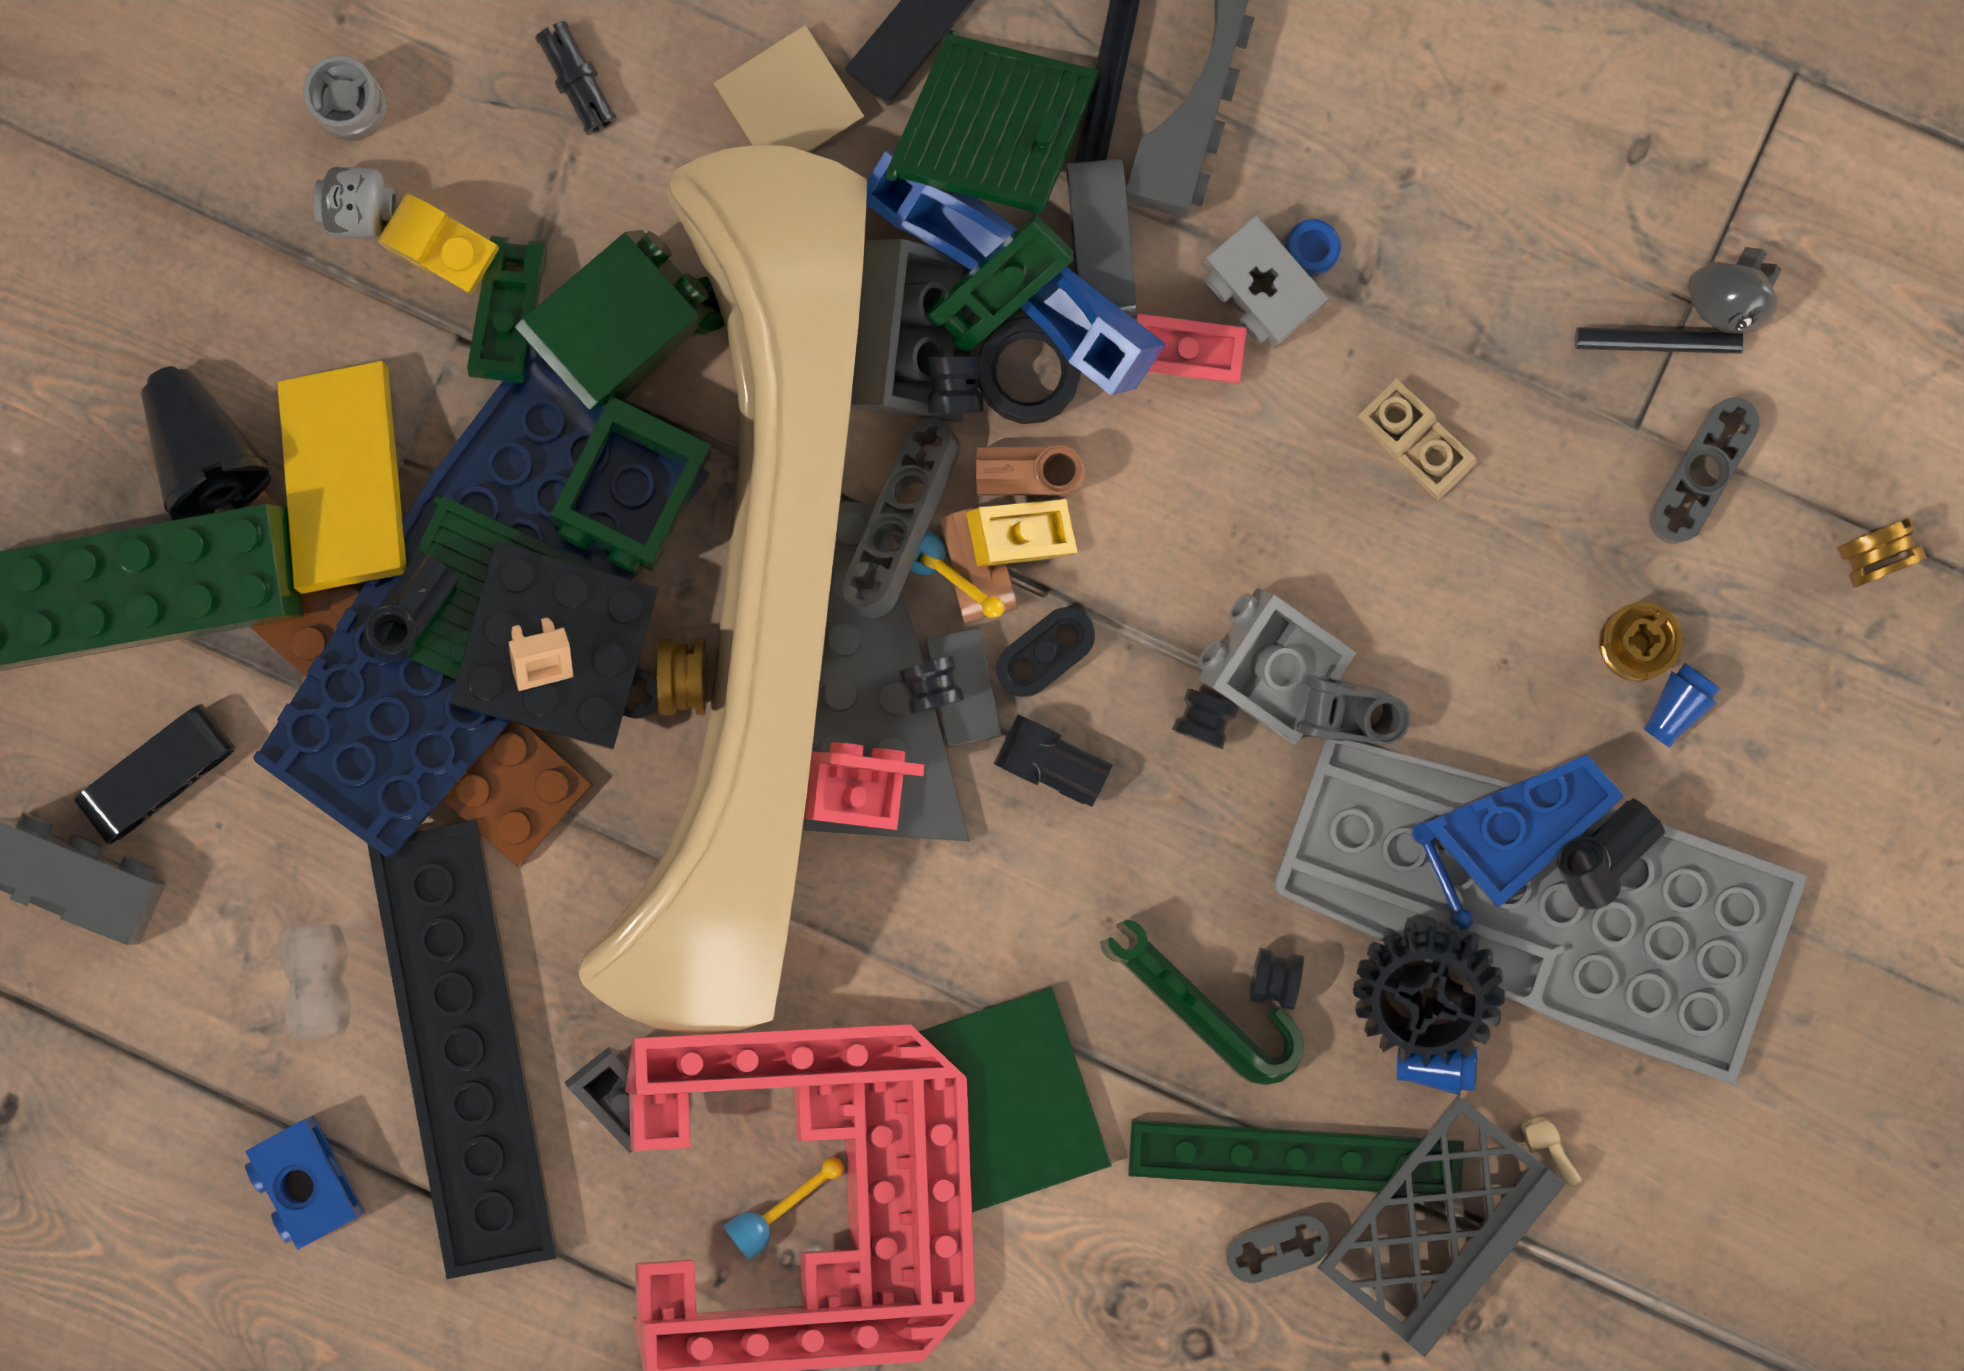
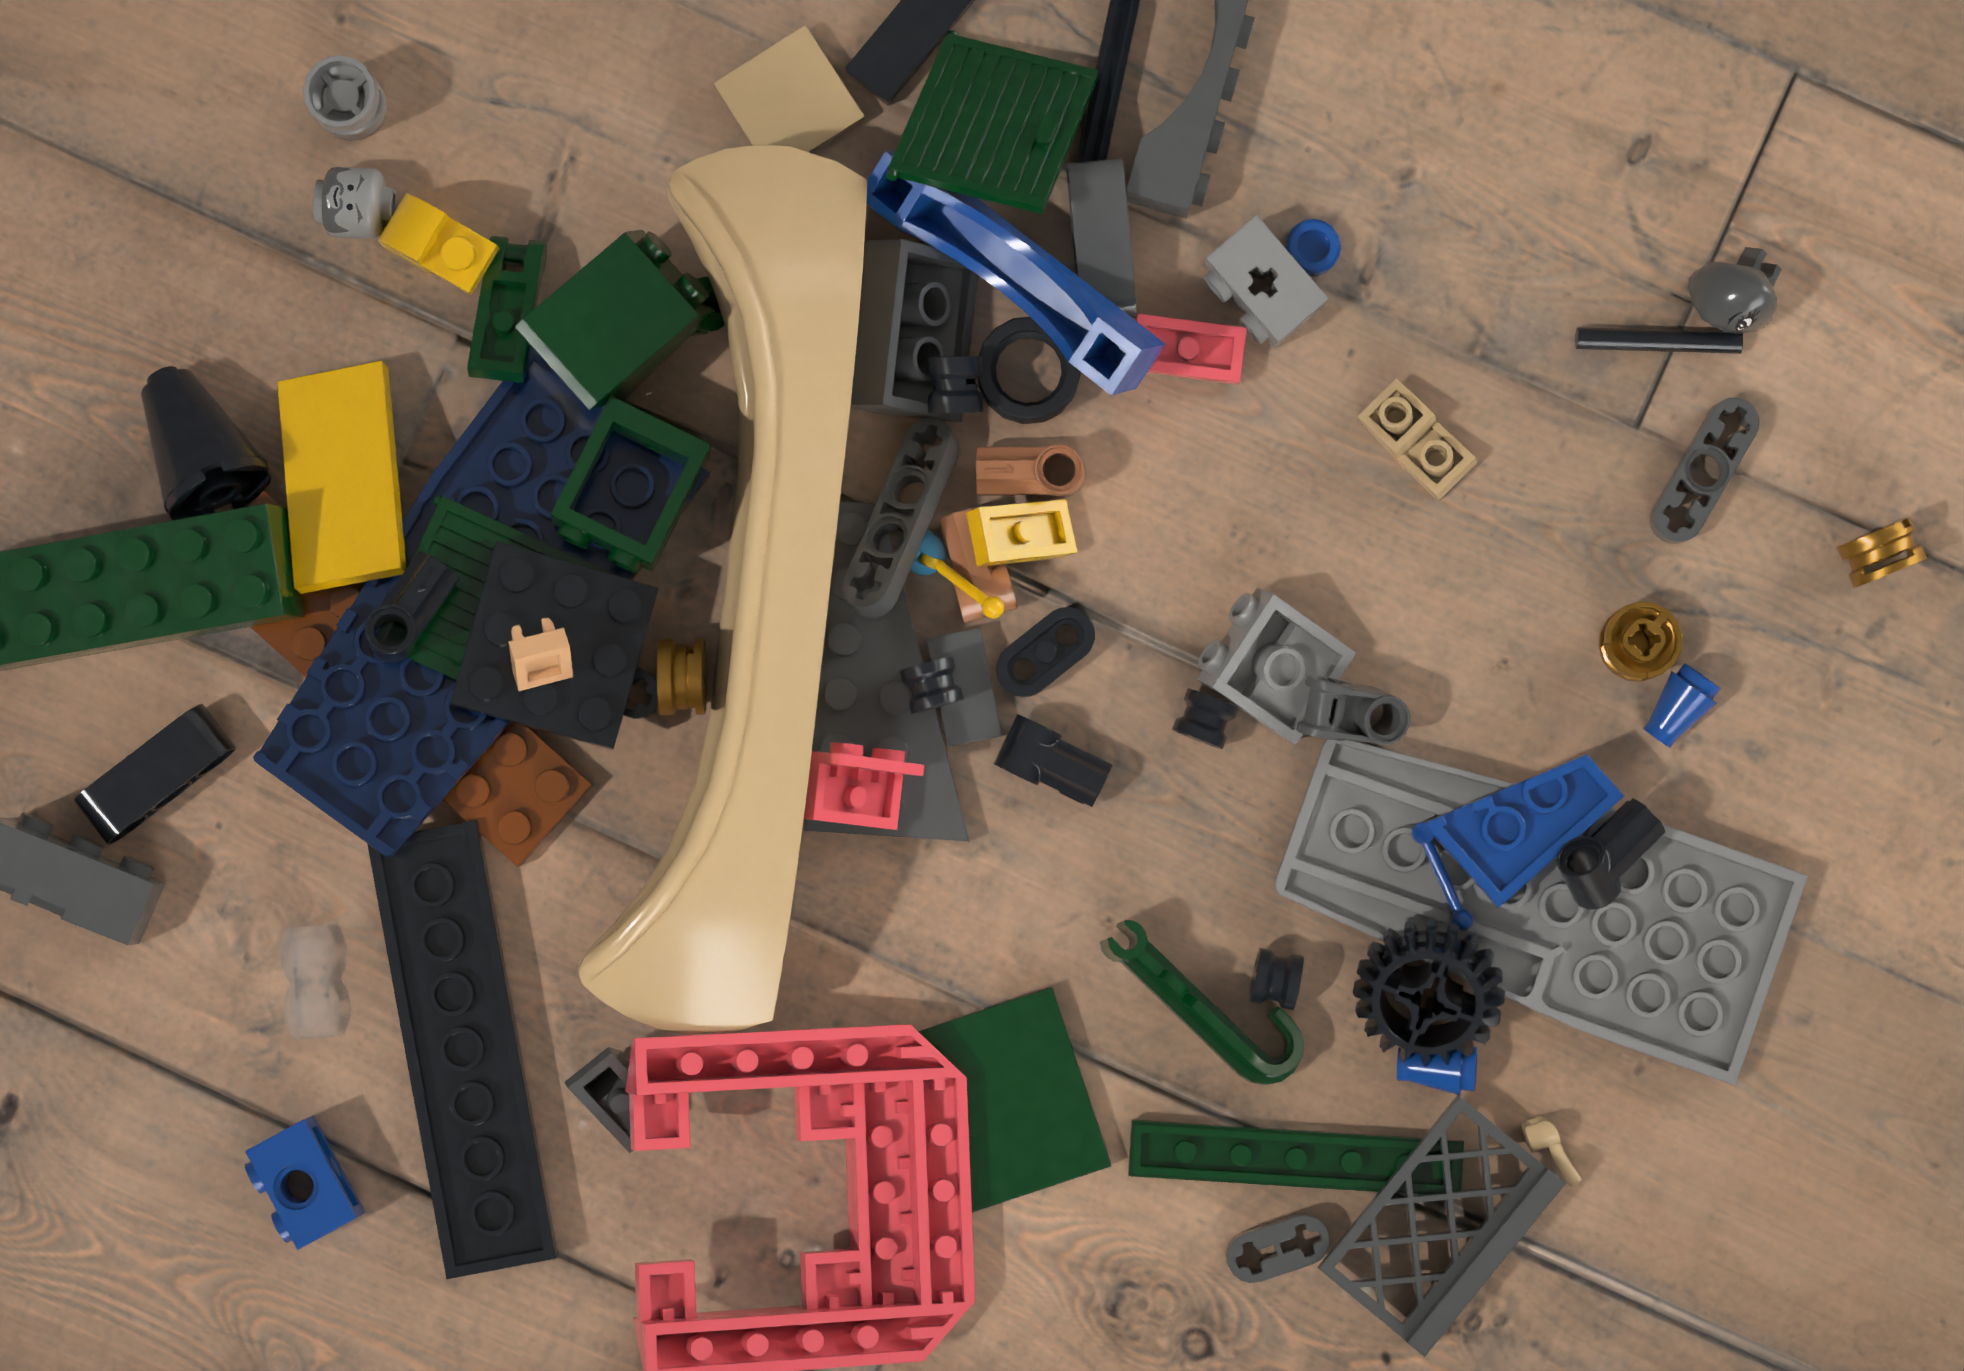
(576, 77): black pin -> none
(752, 1230): hinge -> none
(1001, 283): dark green plate -> none

